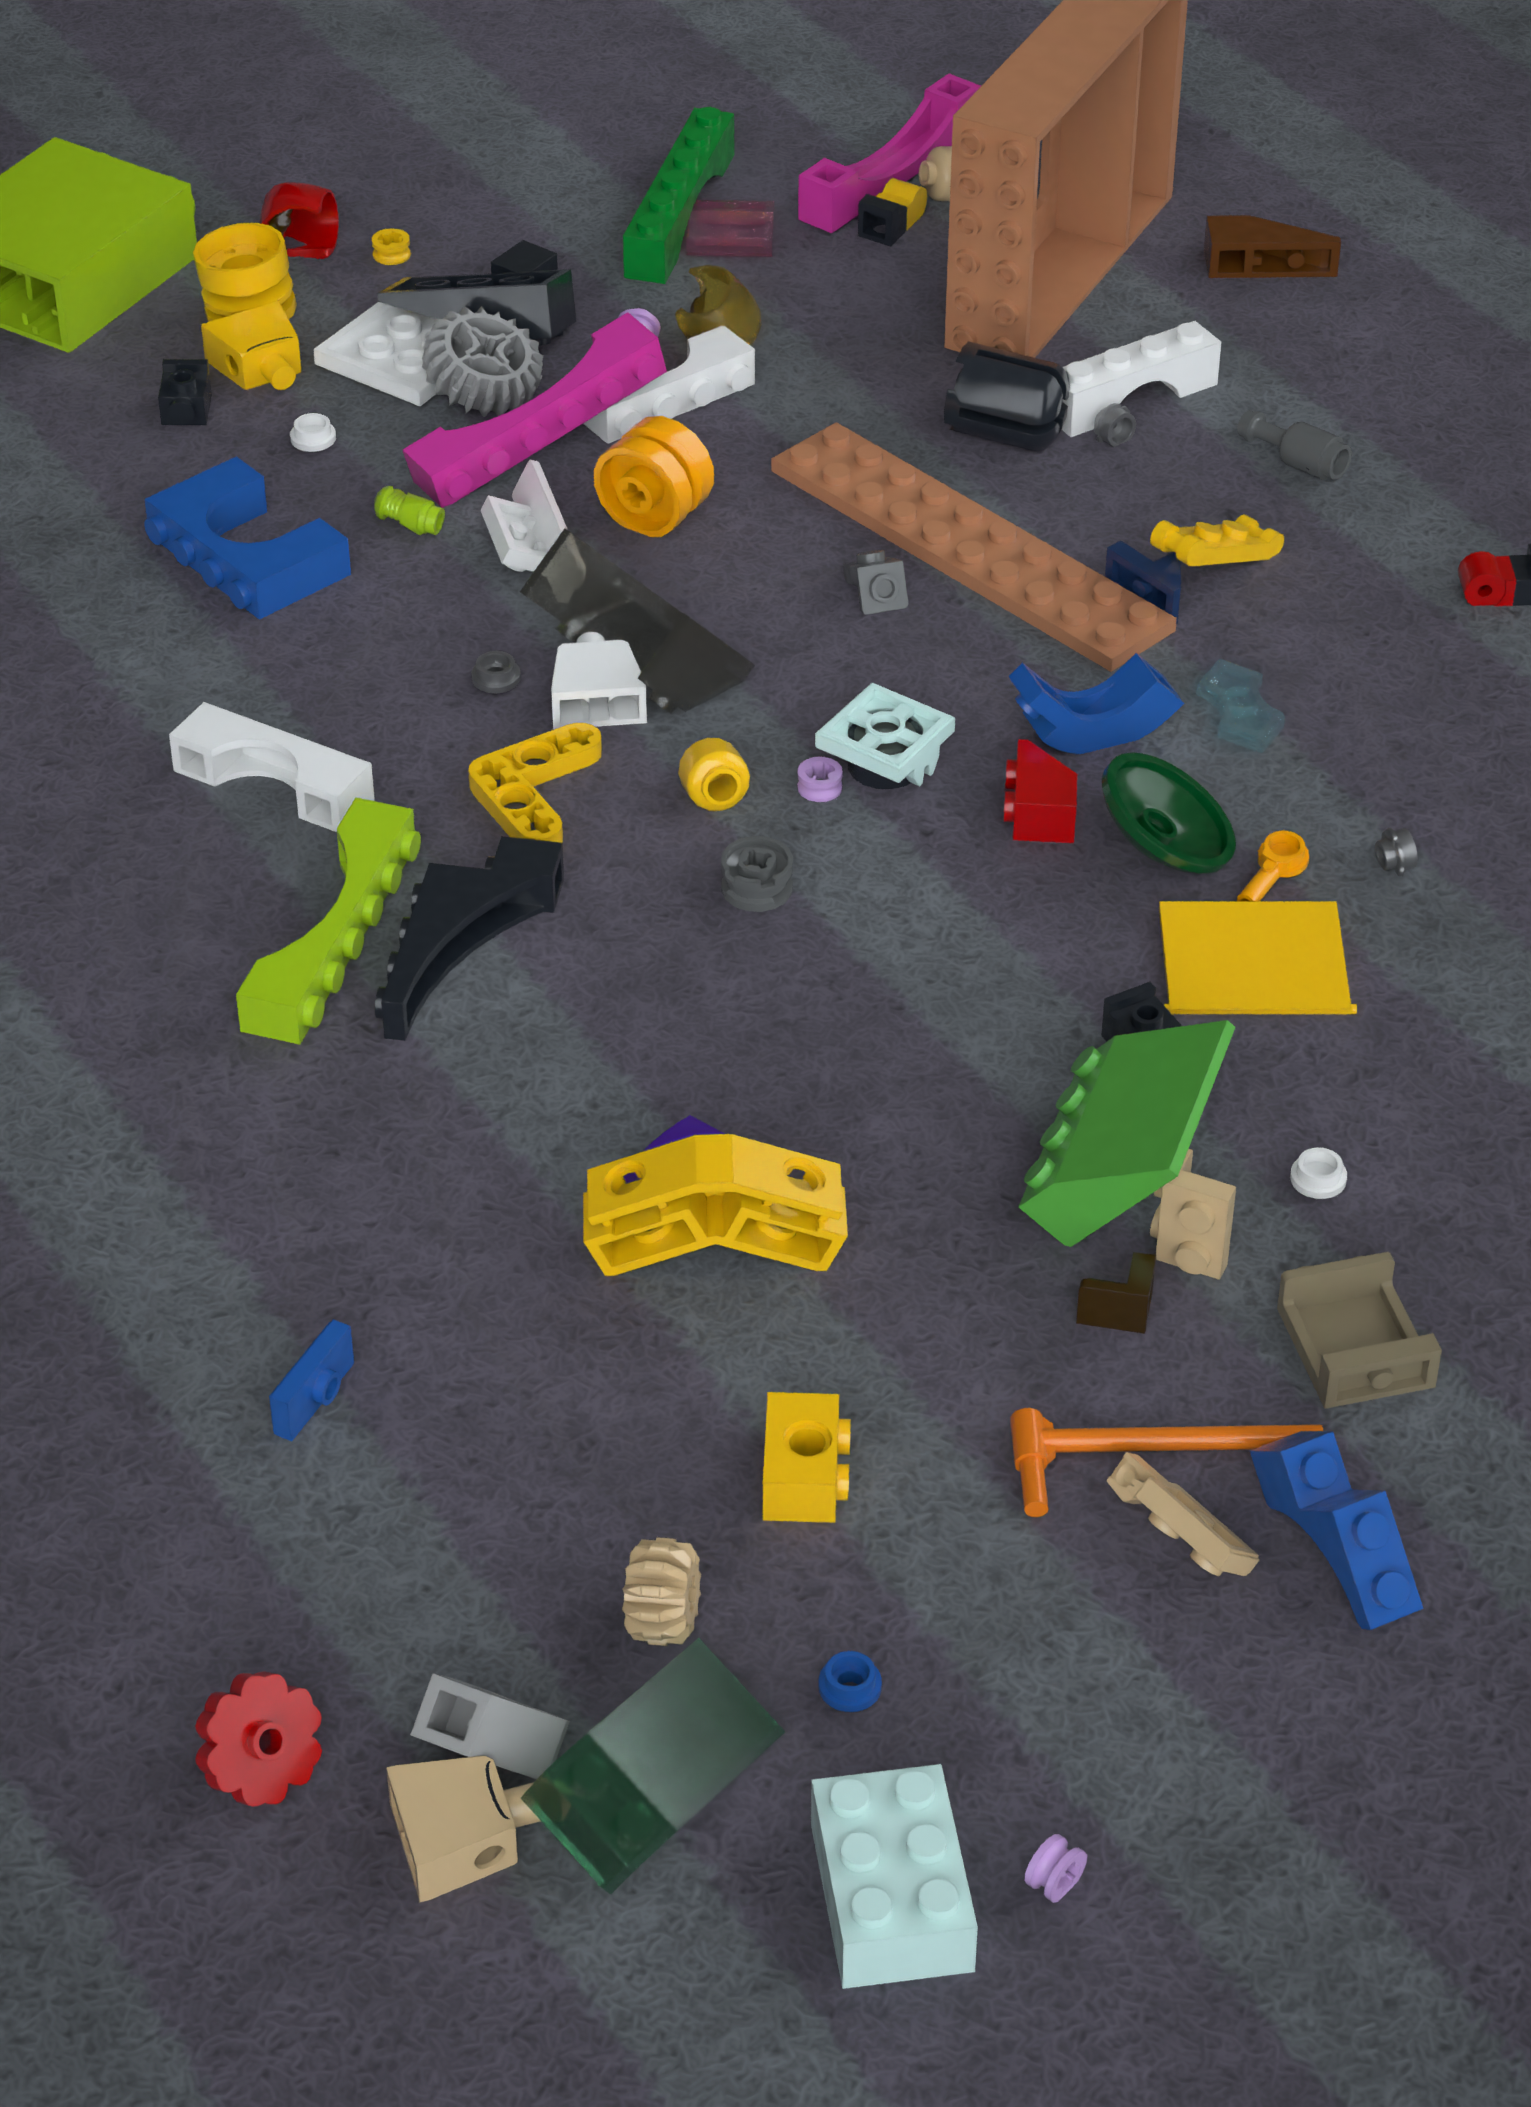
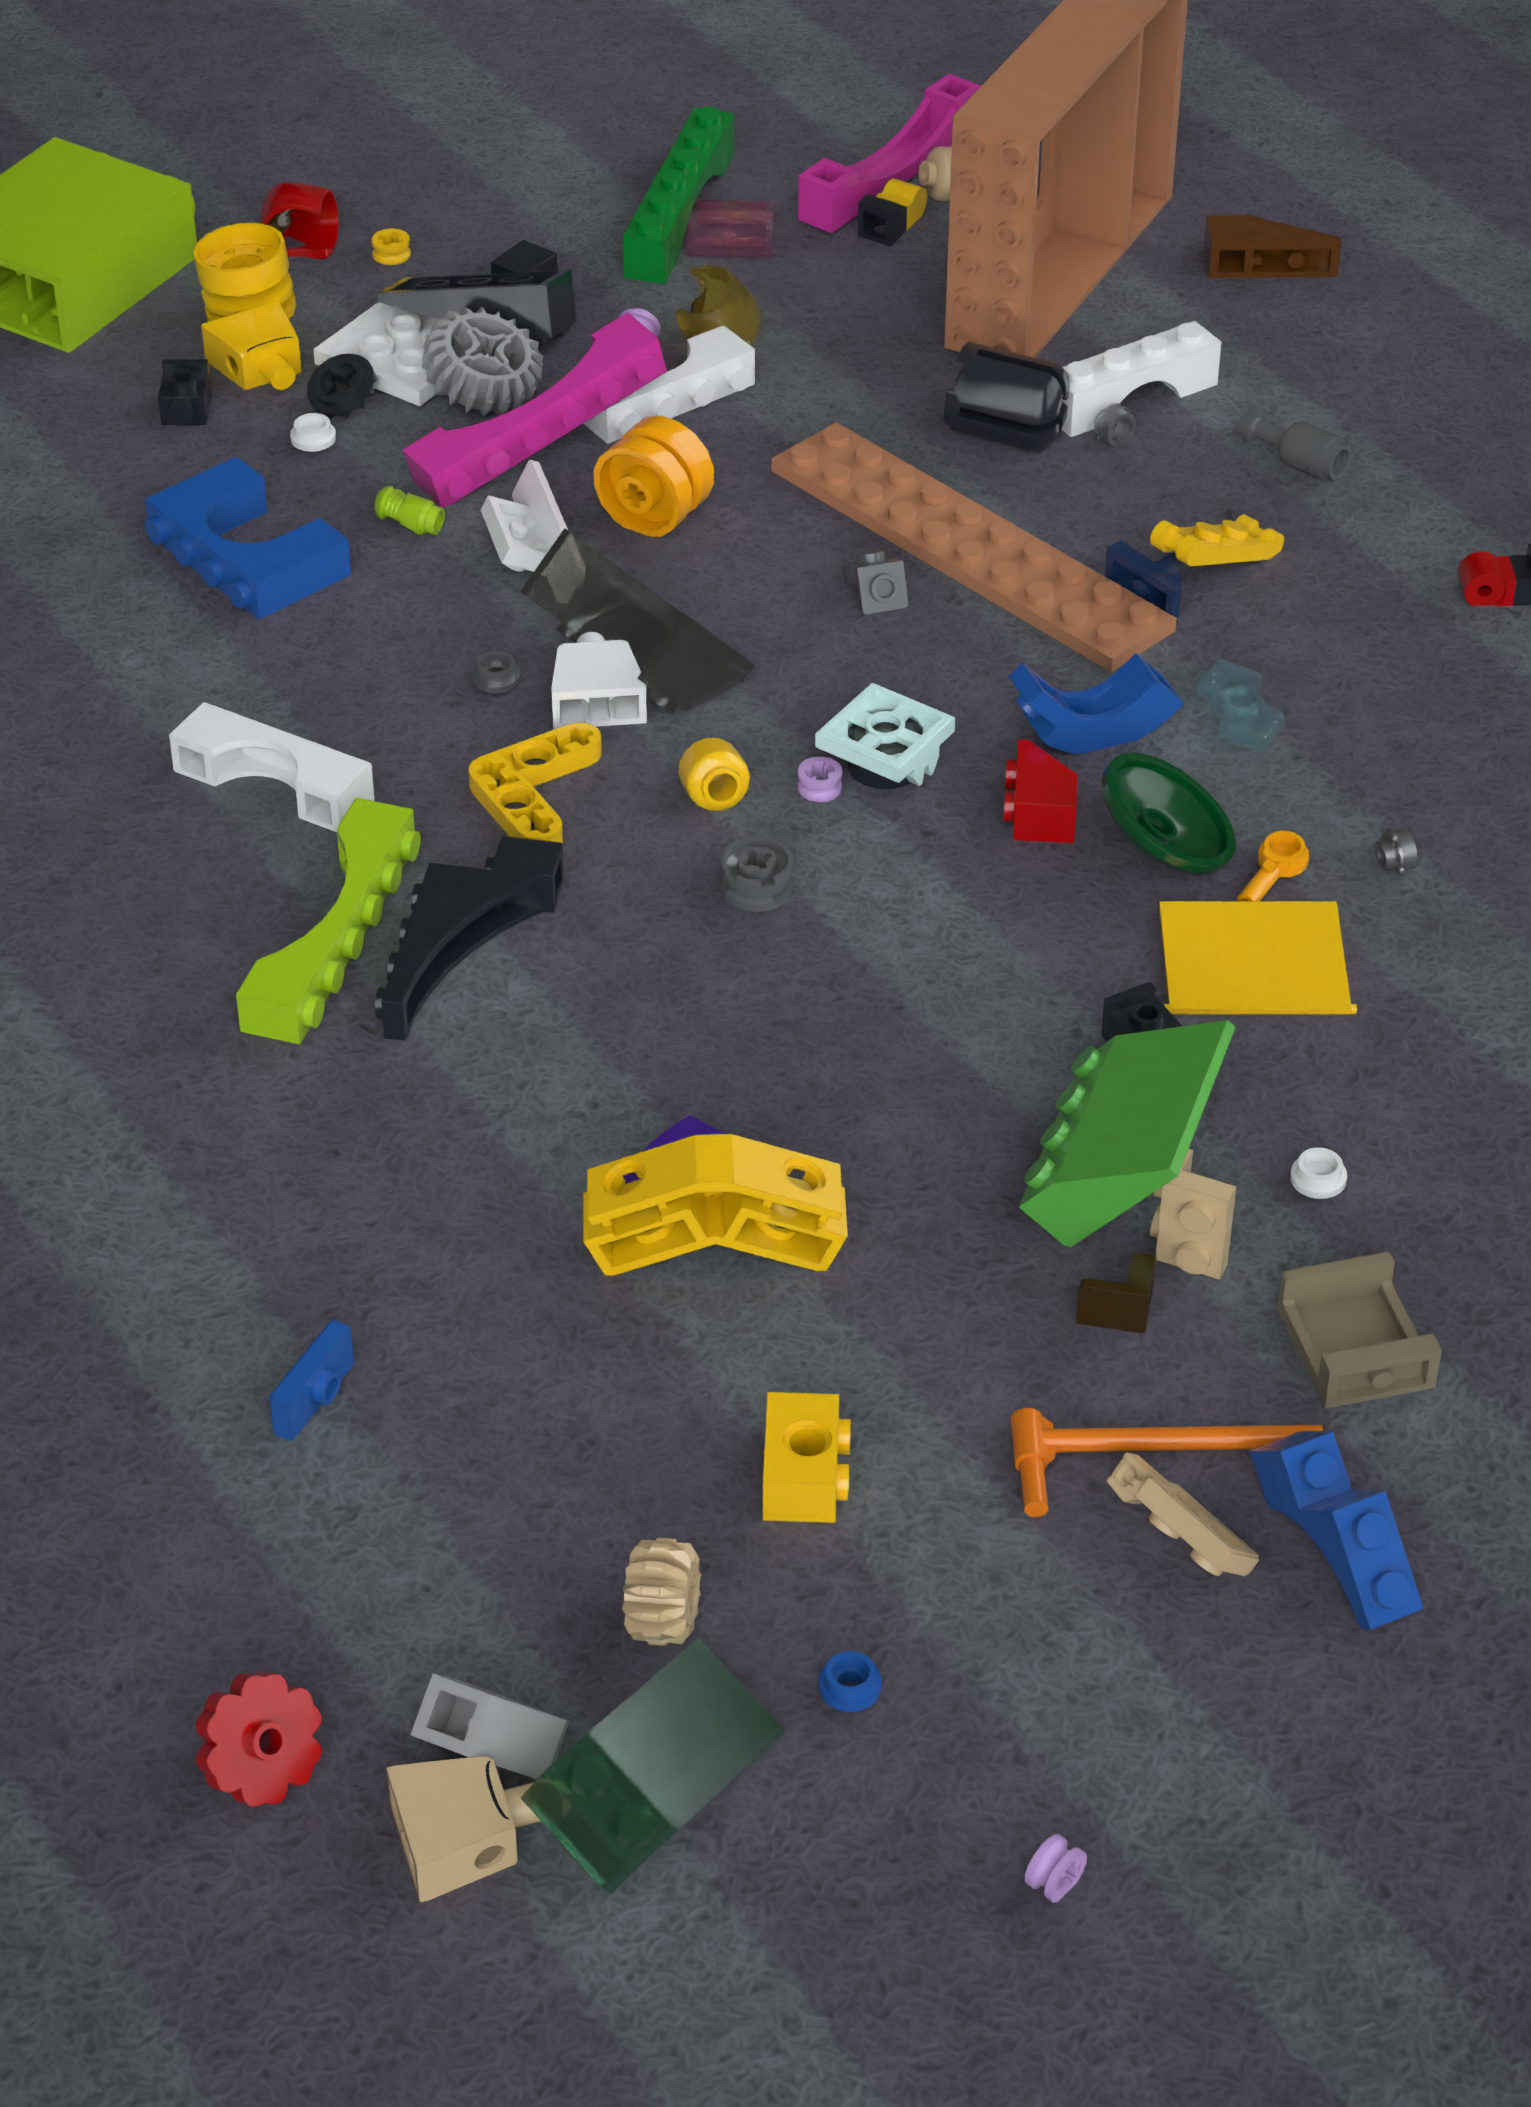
(346, 369): none -> black gear
(893, 1876): light aqua brick -> none

